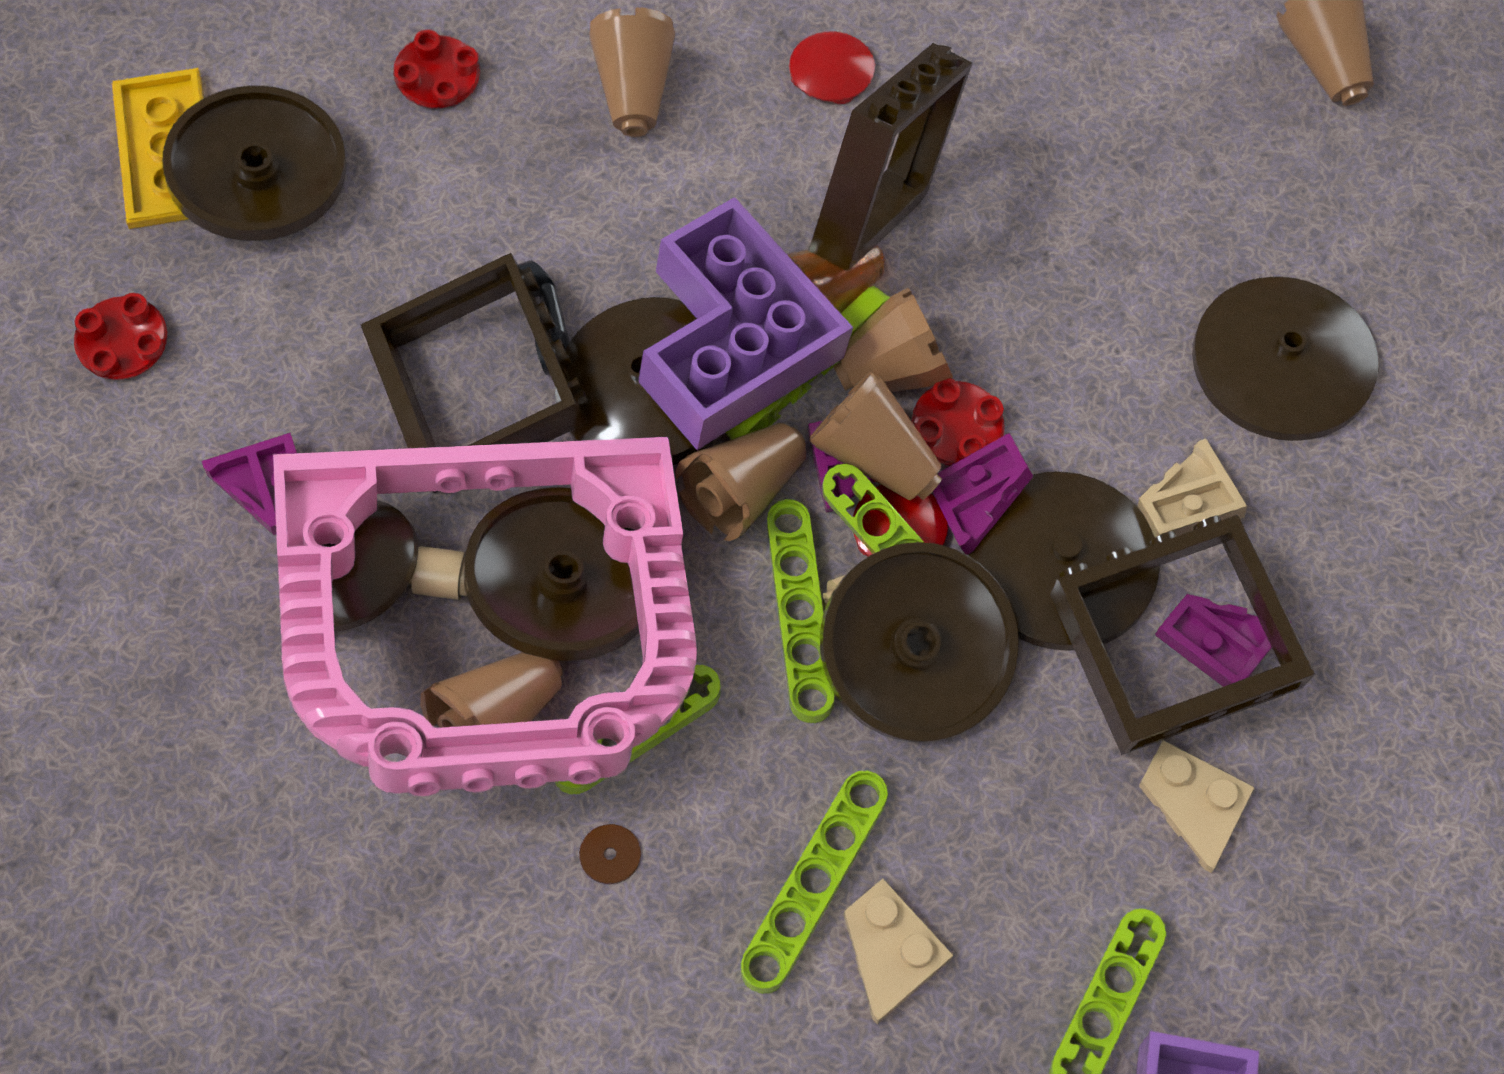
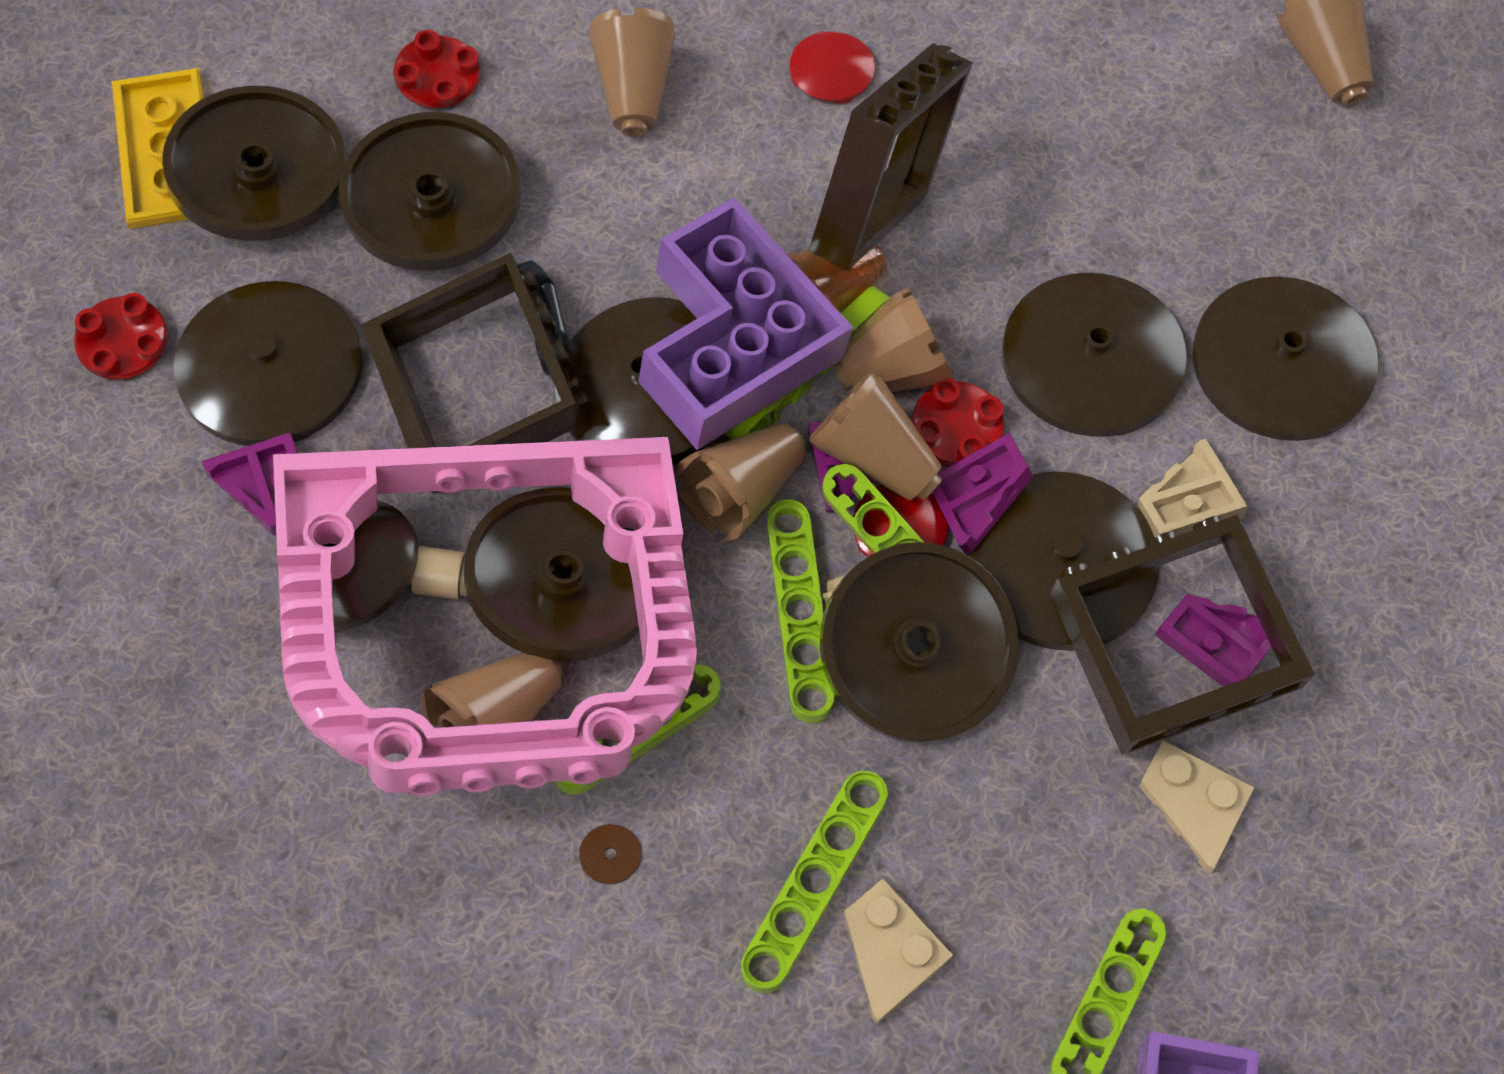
(267, 362): none -> dark brown dish
(430, 191): none -> dark brown dish
(1094, 354): none -> dark brown dish

